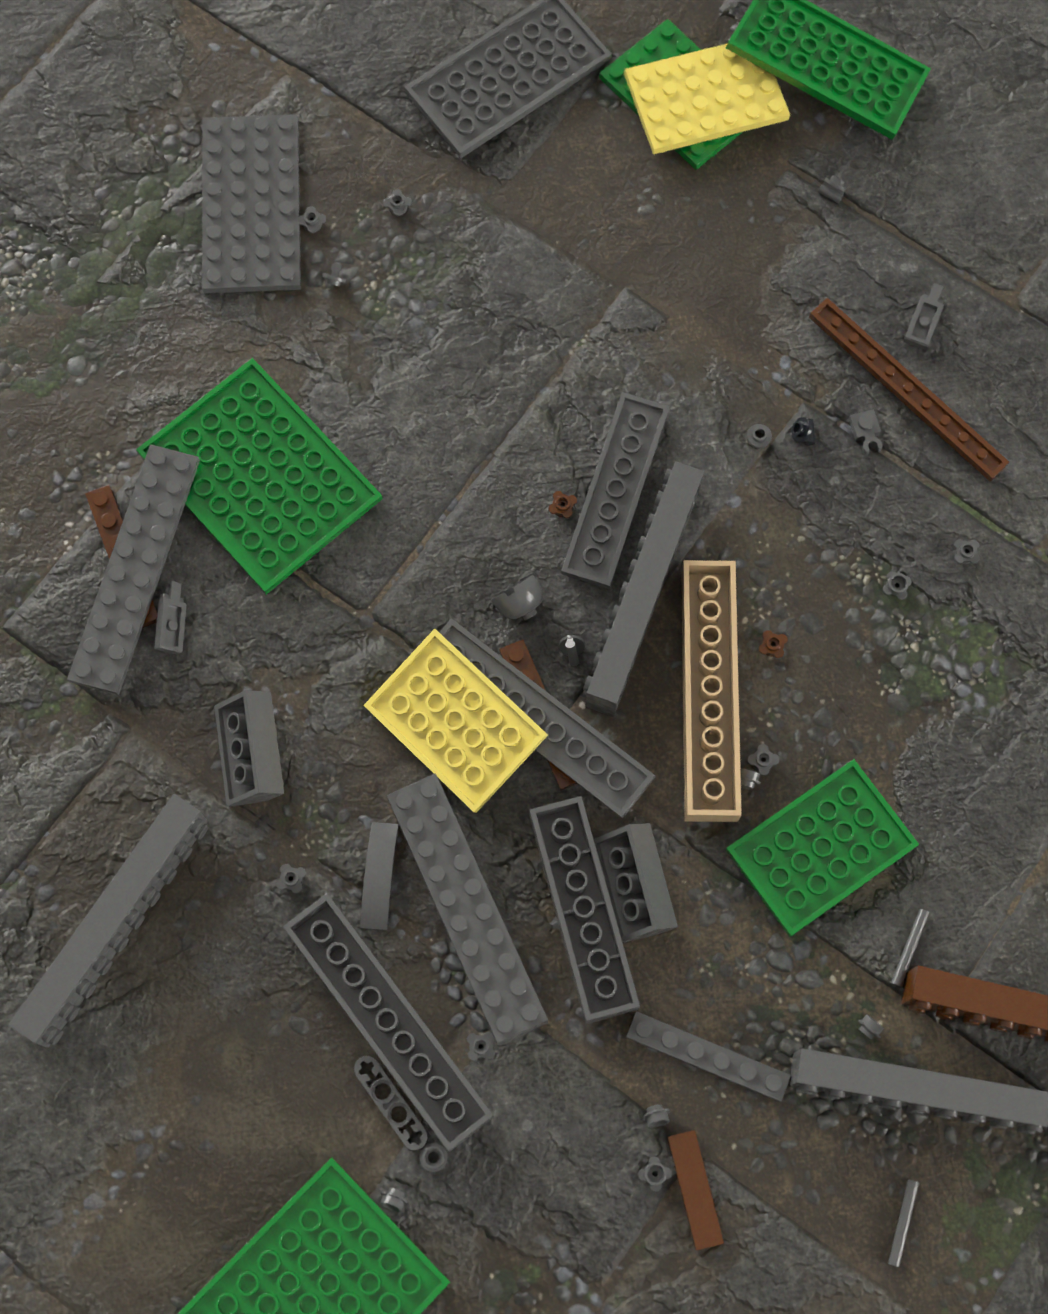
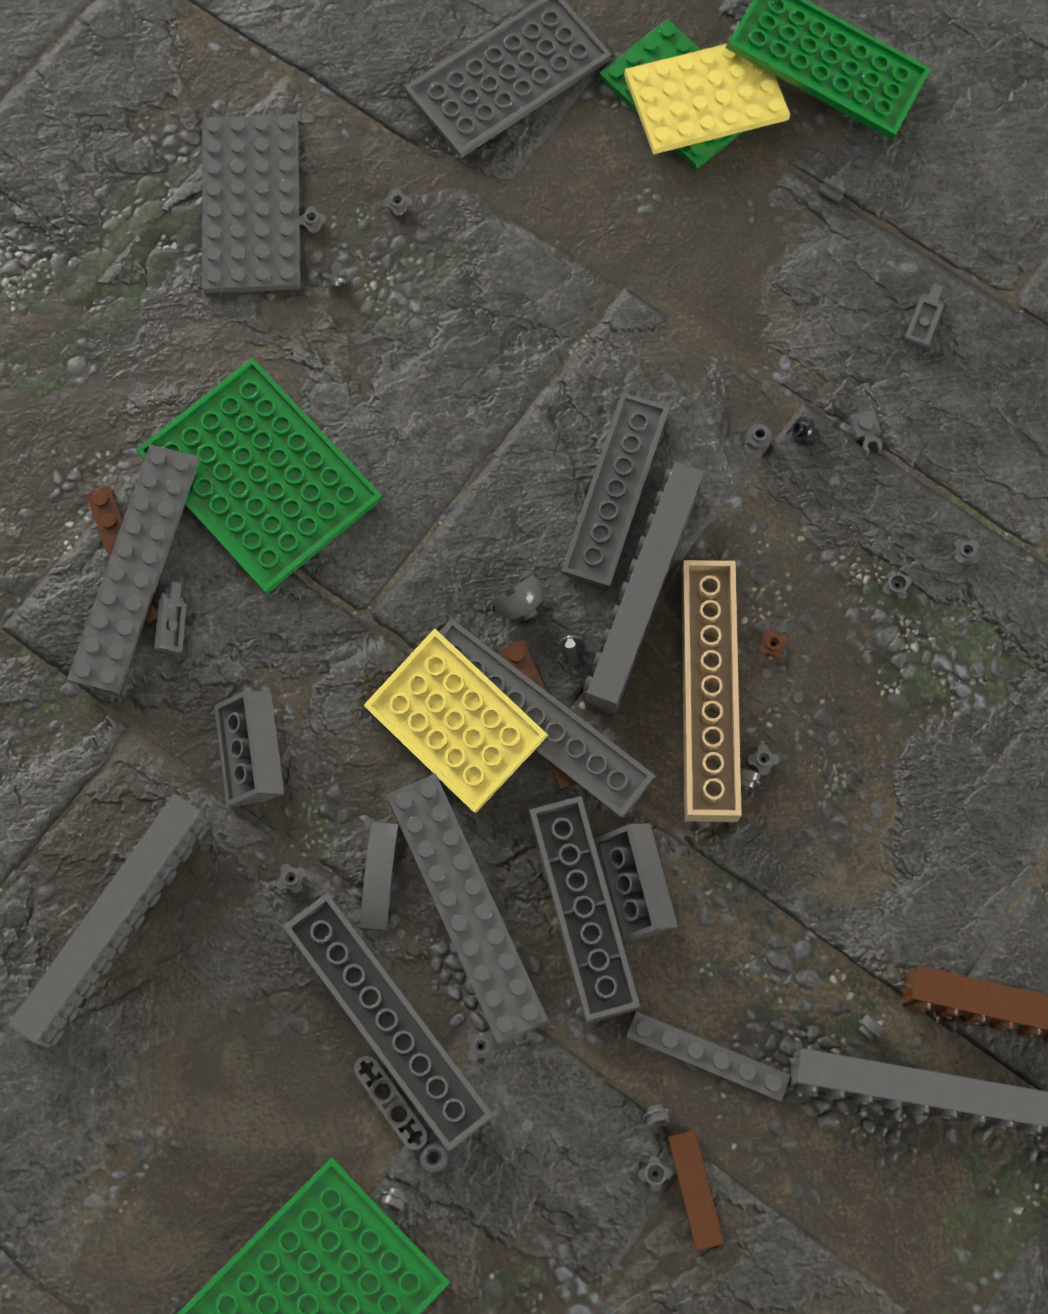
(562, 511): reddish brown plate -> none
(821, 847): green plate -> none
(903, 1223): dark grey bar -> none
(909, 389): reddish brown plate -> none
(910, 948): dark grey bar -> none

